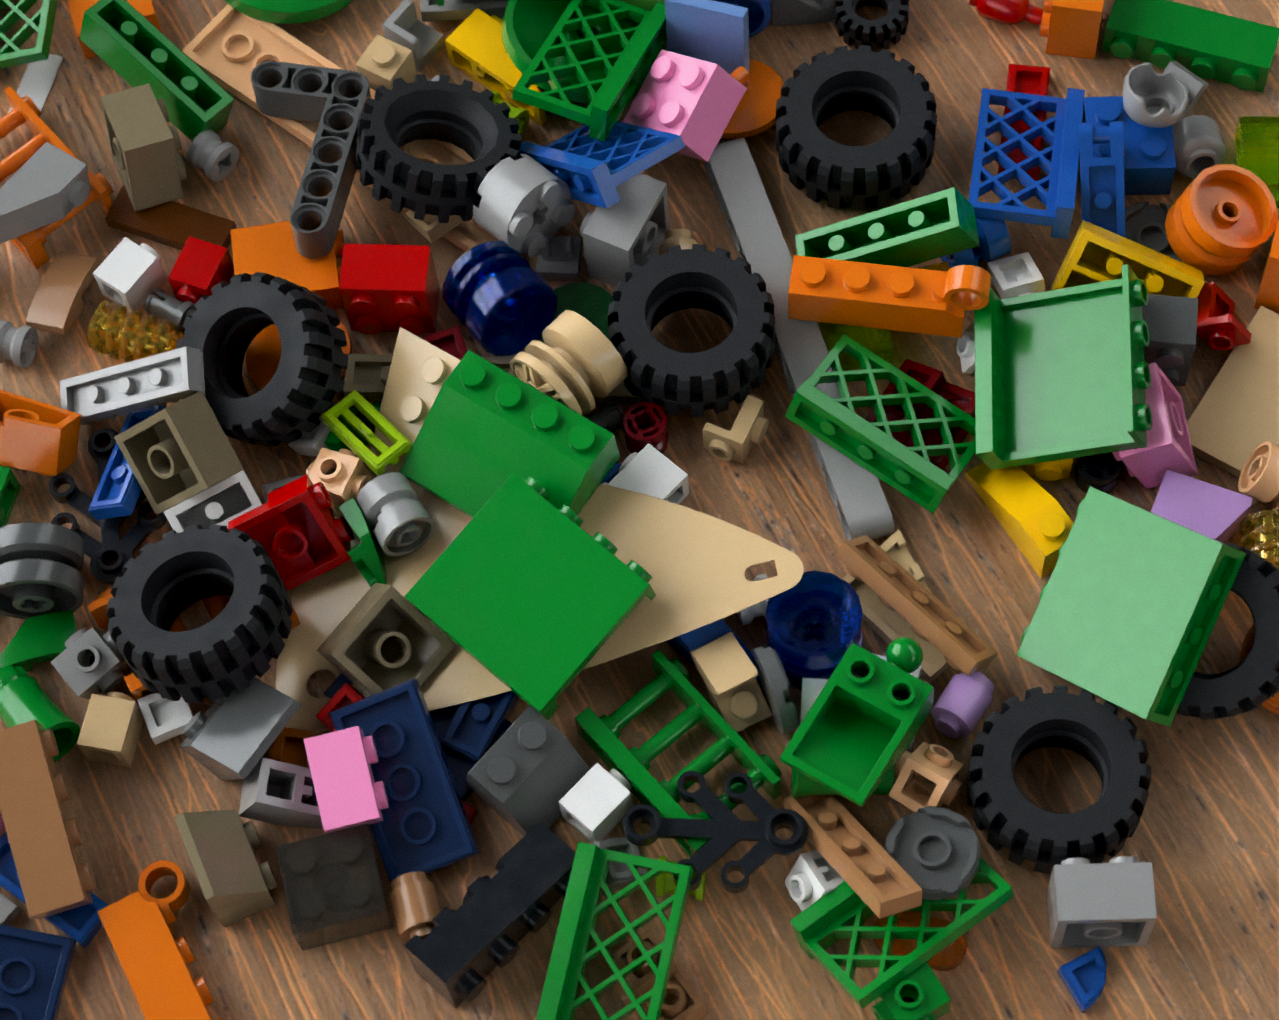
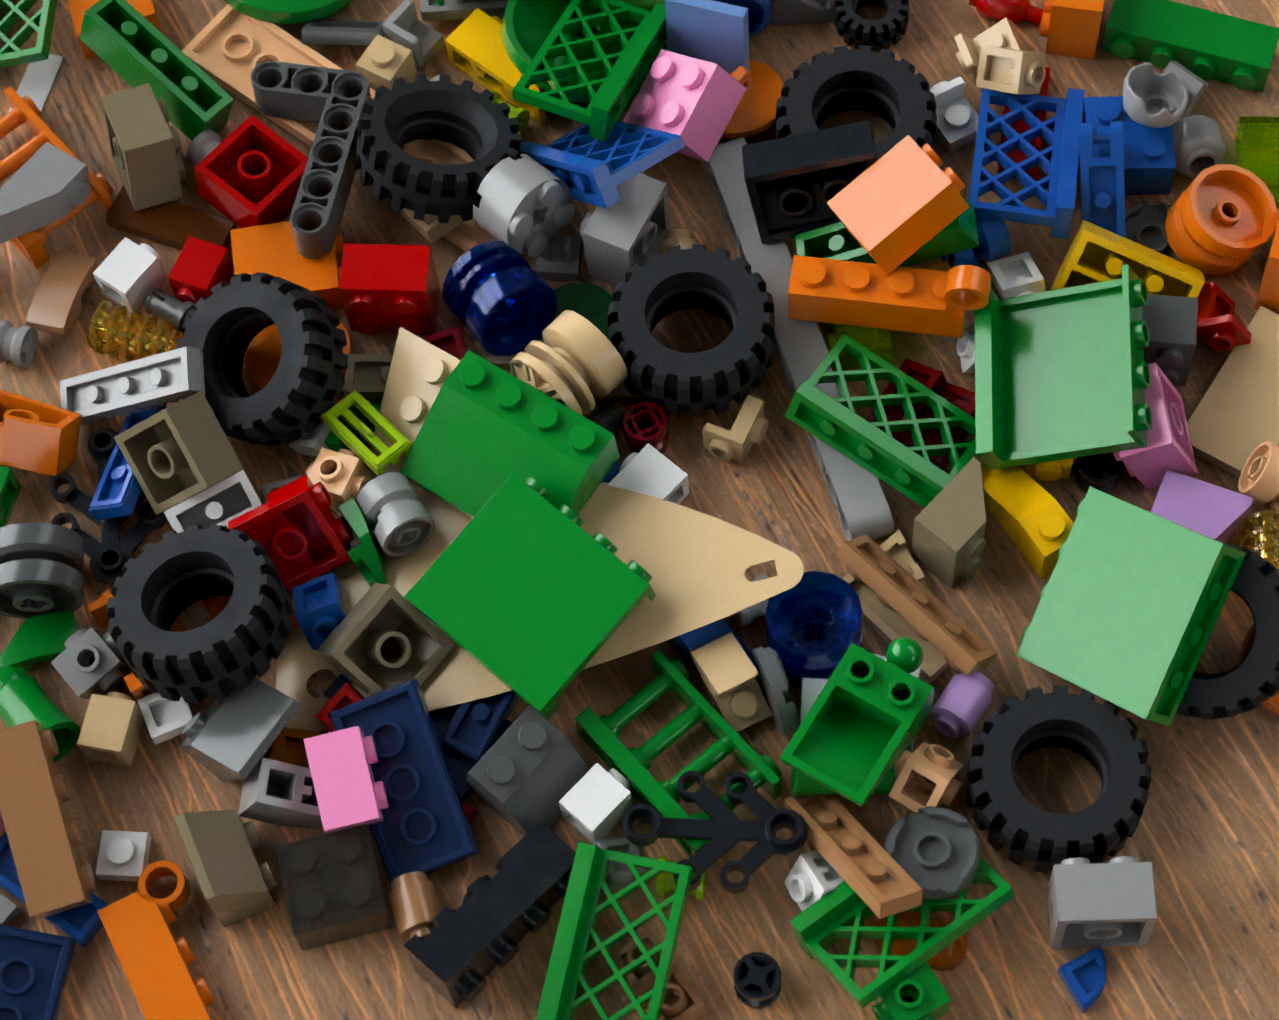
(122, 855): none -> white plate
(251, 175): none -> red brick
(318, 608): none -> blue bracket
(341, 32): none -> dark grey tile
(753, 970): none -> black wheel
(800, 173): none -> black slope
(900, 203): none -> brick
(952, 528): none -> dark tan slope
(955, 115): none -> white bracket
(1001, 35): none -> tan bracket
(1010, 70): none -> tan bracket

